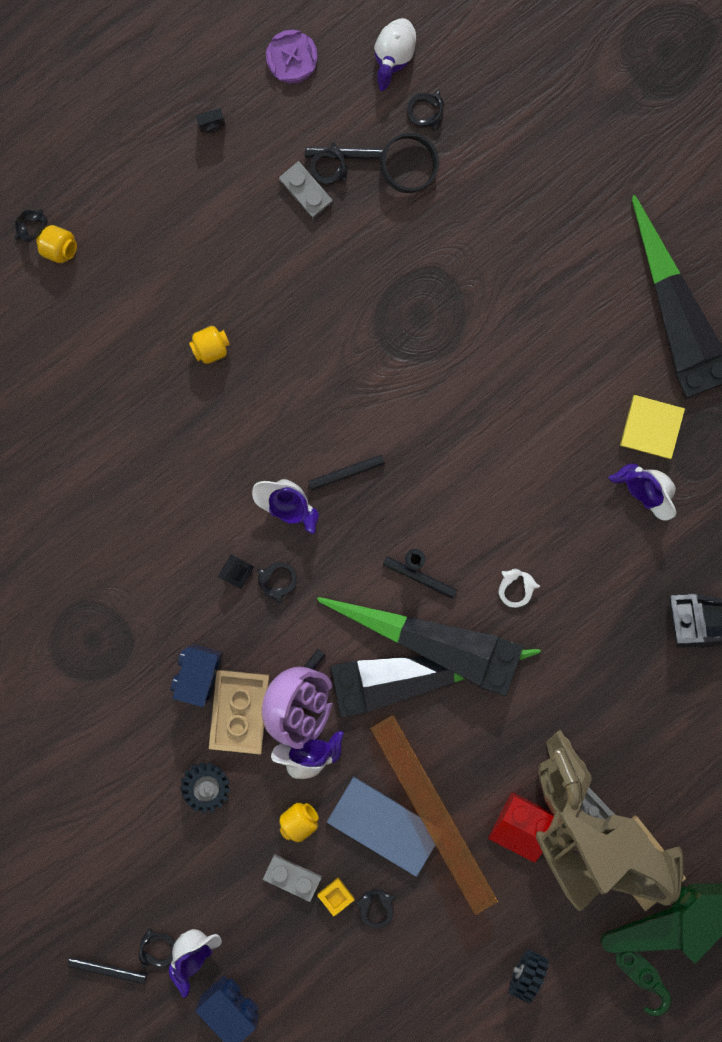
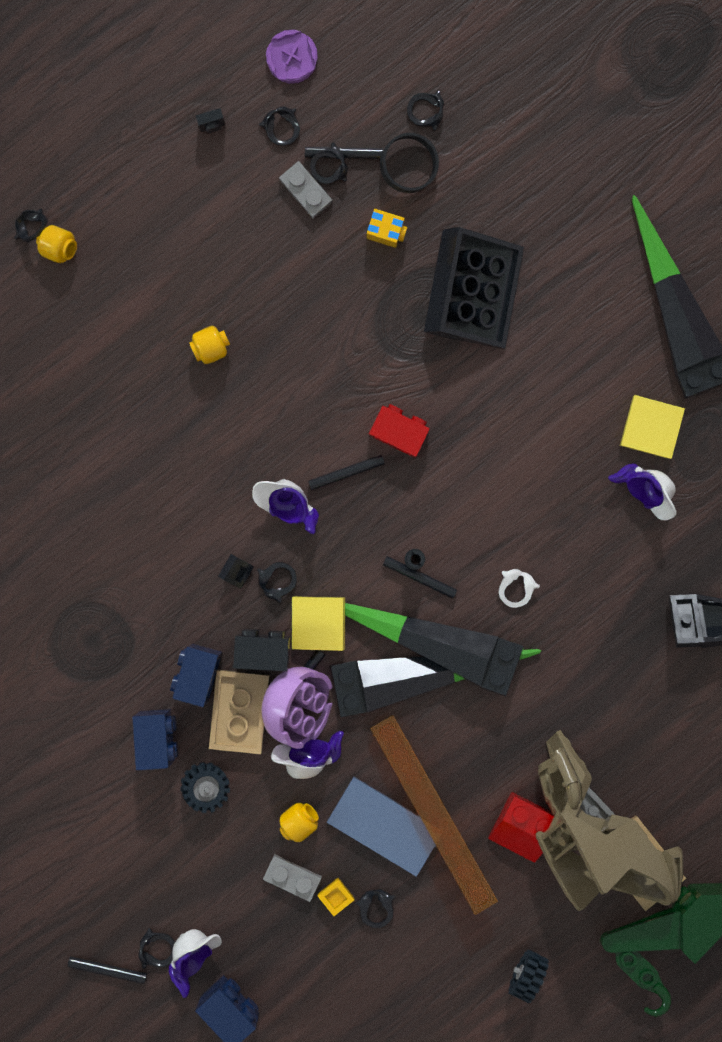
(154, 739): none -> dark blue brick
(262, 651): none -> black brick
(268, 124): none -> black piece
(318, 623): none -> light yellow tile
(386, 228): none -> yellow brick
(394, 49): white hair -> none
(399, 431): none -> red brick
(473, 288): none -> black slope

